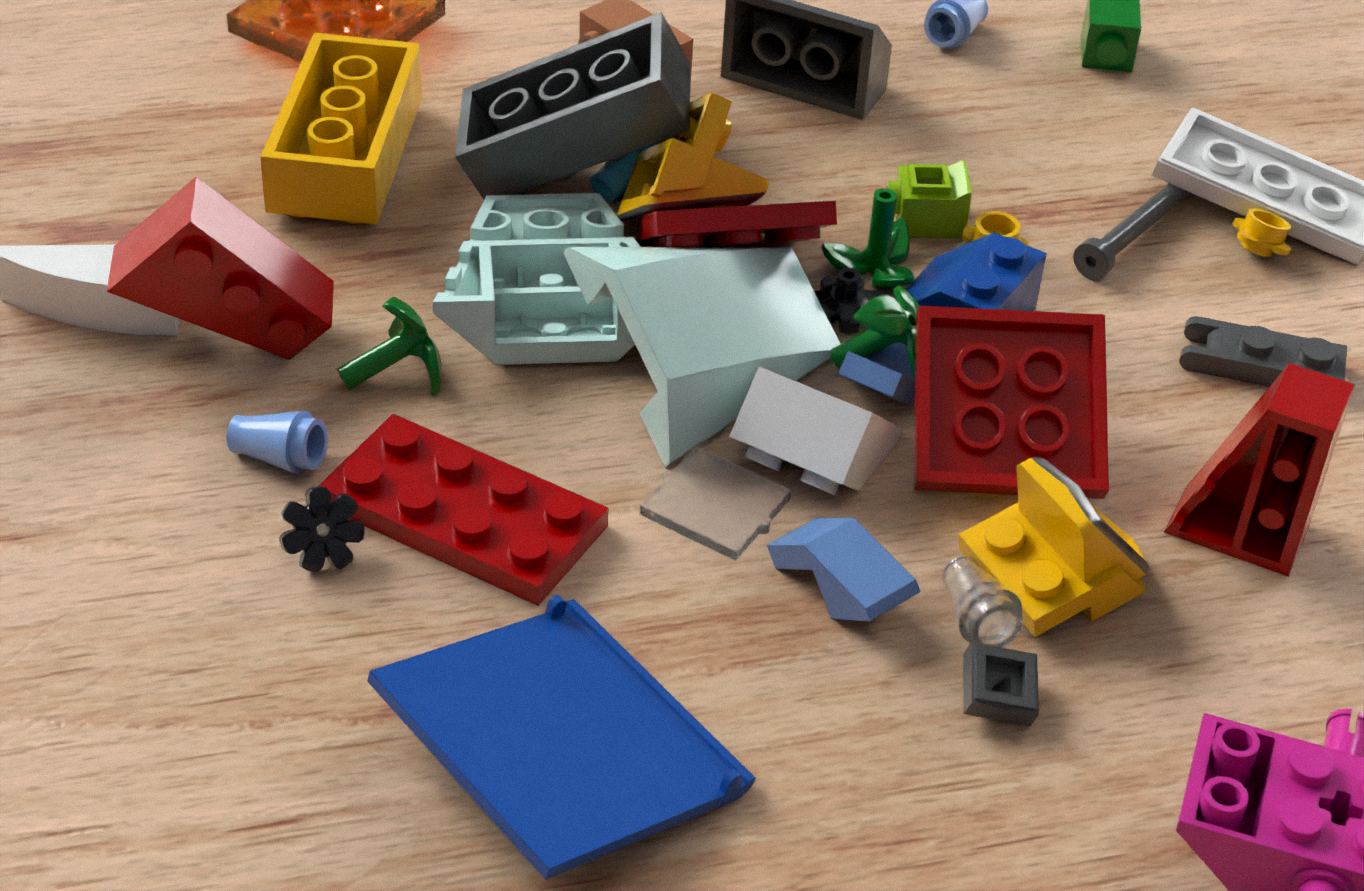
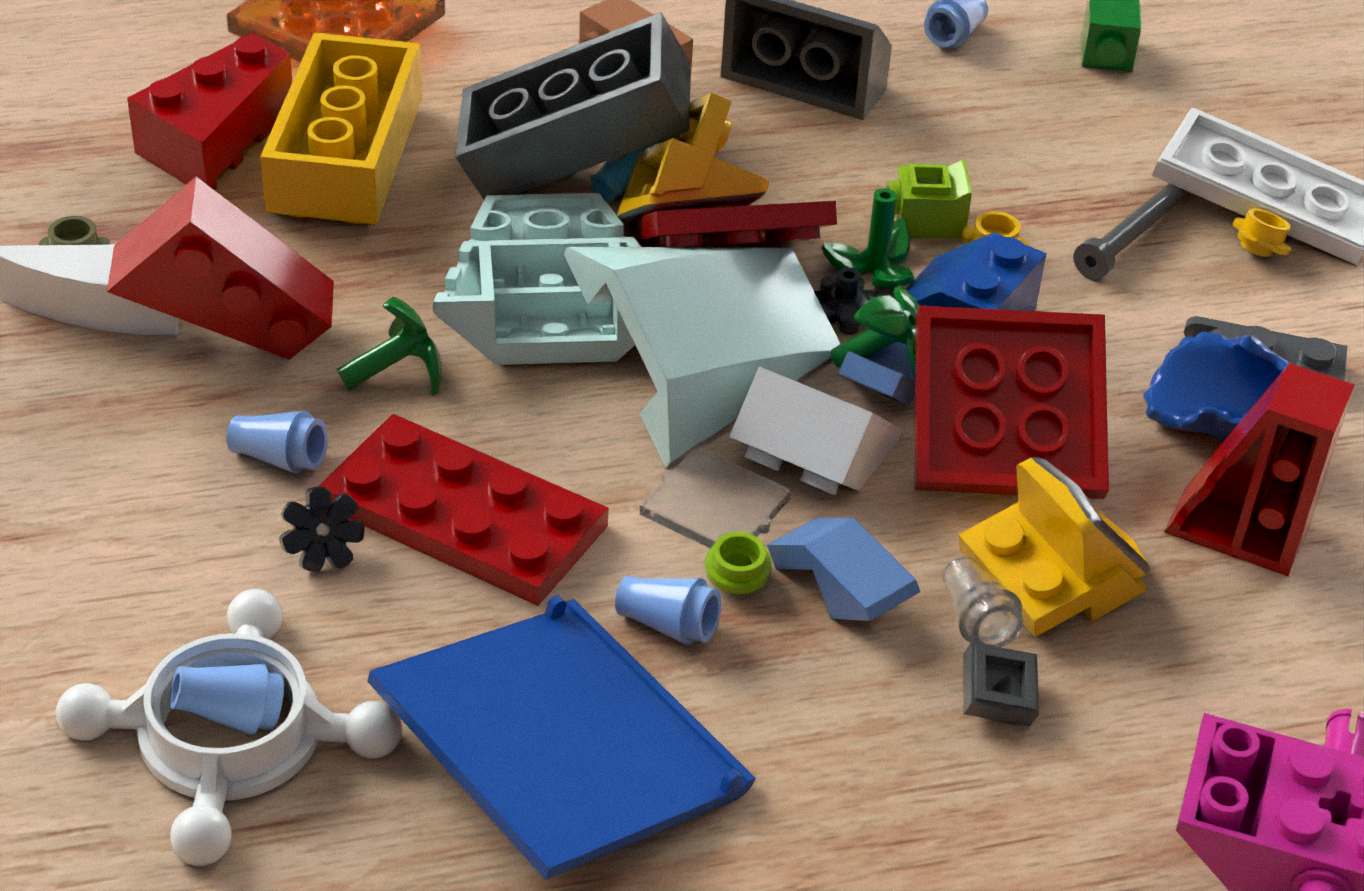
(73, 231): none -> olive plate
(211, 109): none -> red wedge
(230, 695): none -> light blue cone
(232, 773): none -> white piece
(672, 606): none -> light blue cone
(738, 563): none -> lime plate
(1211, 383): none -> blue piece

